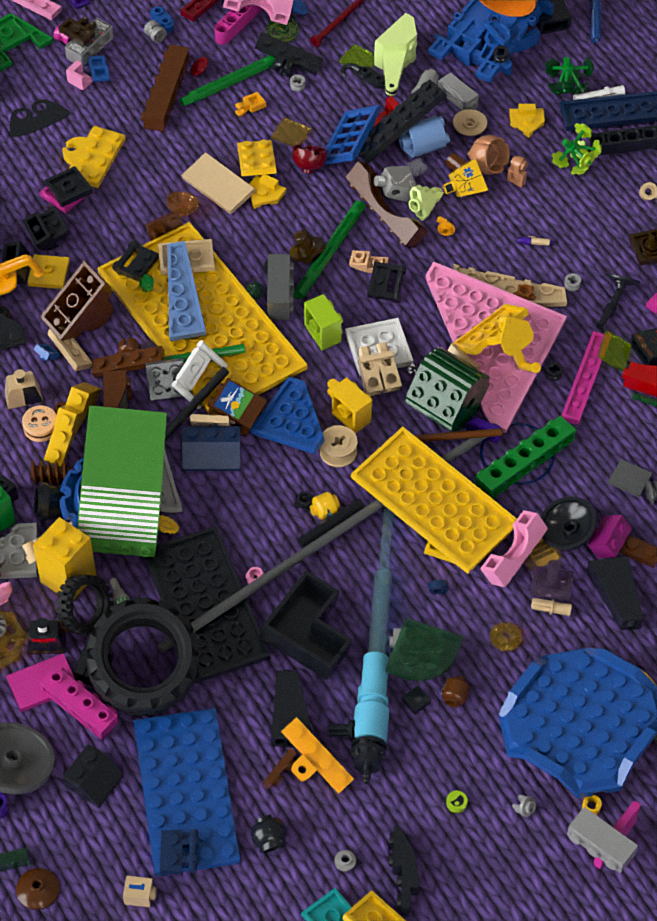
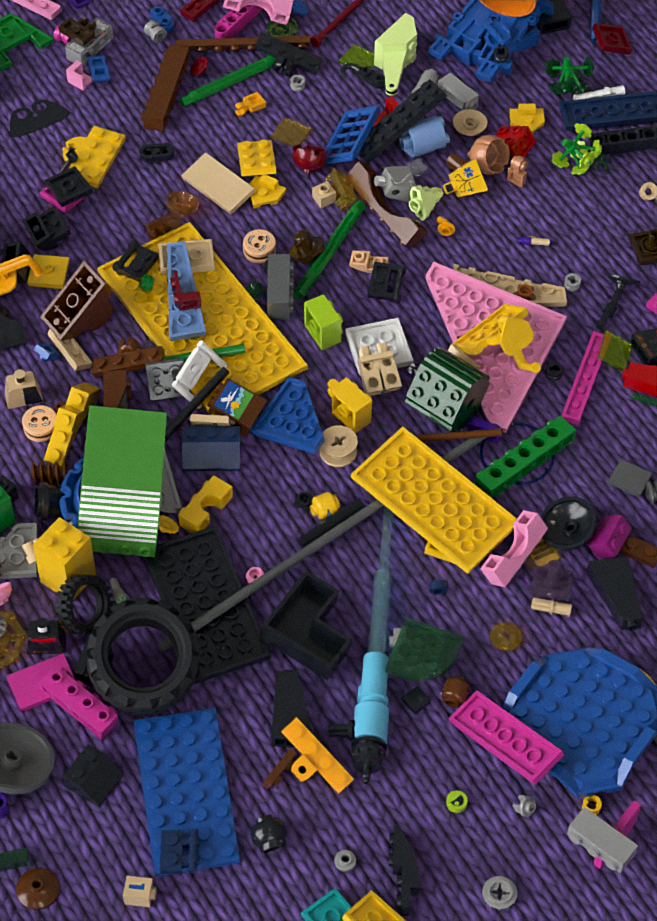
(72, 157): none -> black hand
(156, 152): none -> black plate
(185, 301): none -> dark red bracket
(213, 493): none -> yellow arch
(236, 44): none -> reddish brown plate
(258, 245): none -> light nougat head
(324, 194): none -> tan plate
(343, 189): none -> clear yellow hinge
(506, 737): none -> dark pink plate
(507, 887): none -> light grey gear
(518, 139): none -> red bracket
(603, 160): none -> clear green plate
(612, 38): none -> dark red plate

